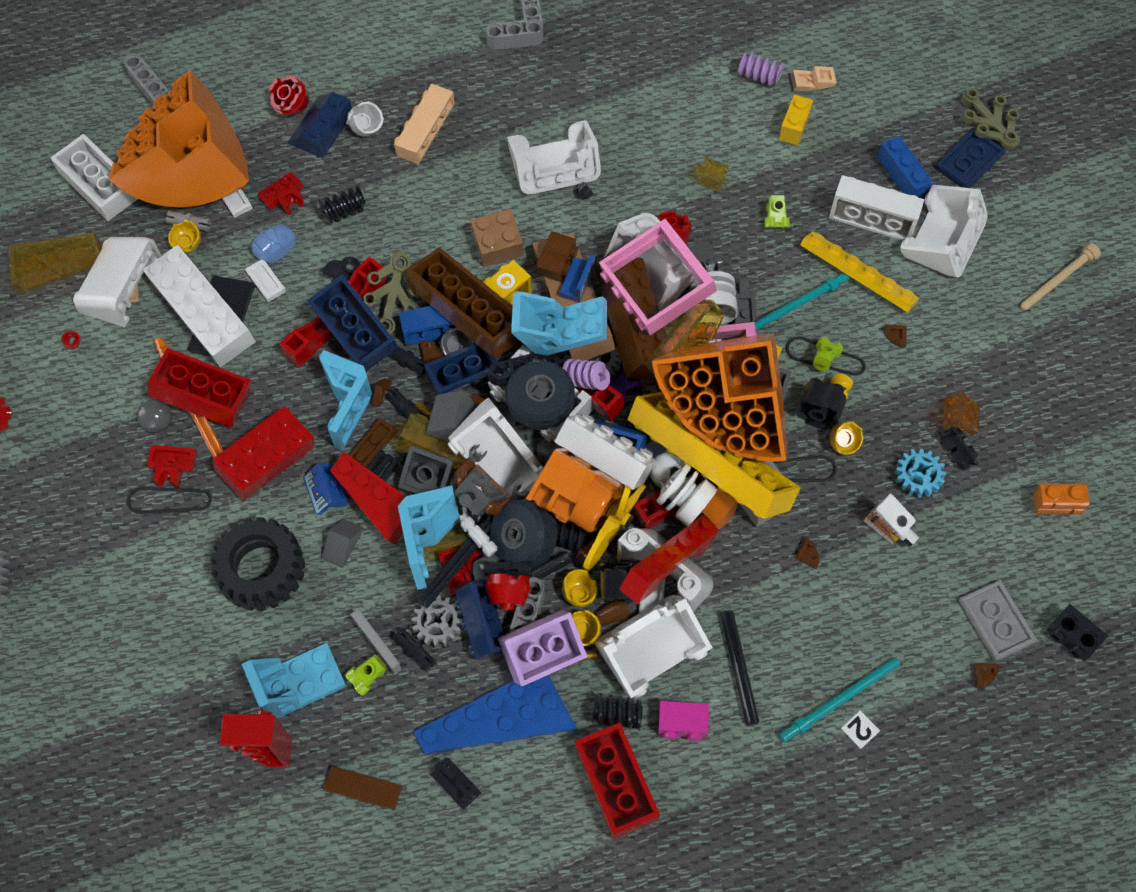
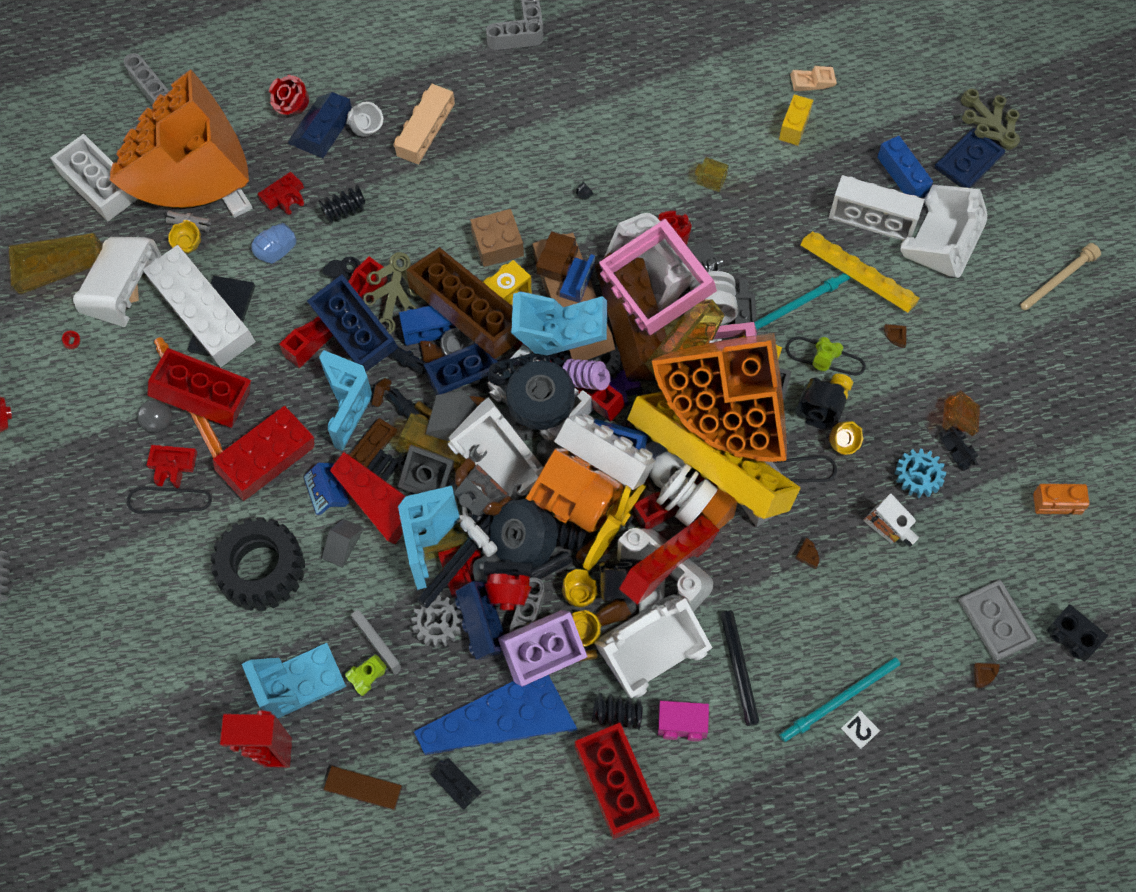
(265, 280): white tile -> none
(414, 649): black pin -> none
(558, 162): white windscreen -> none
(760, 69): lavender piece -> none
(776, 217): lime plate -> none

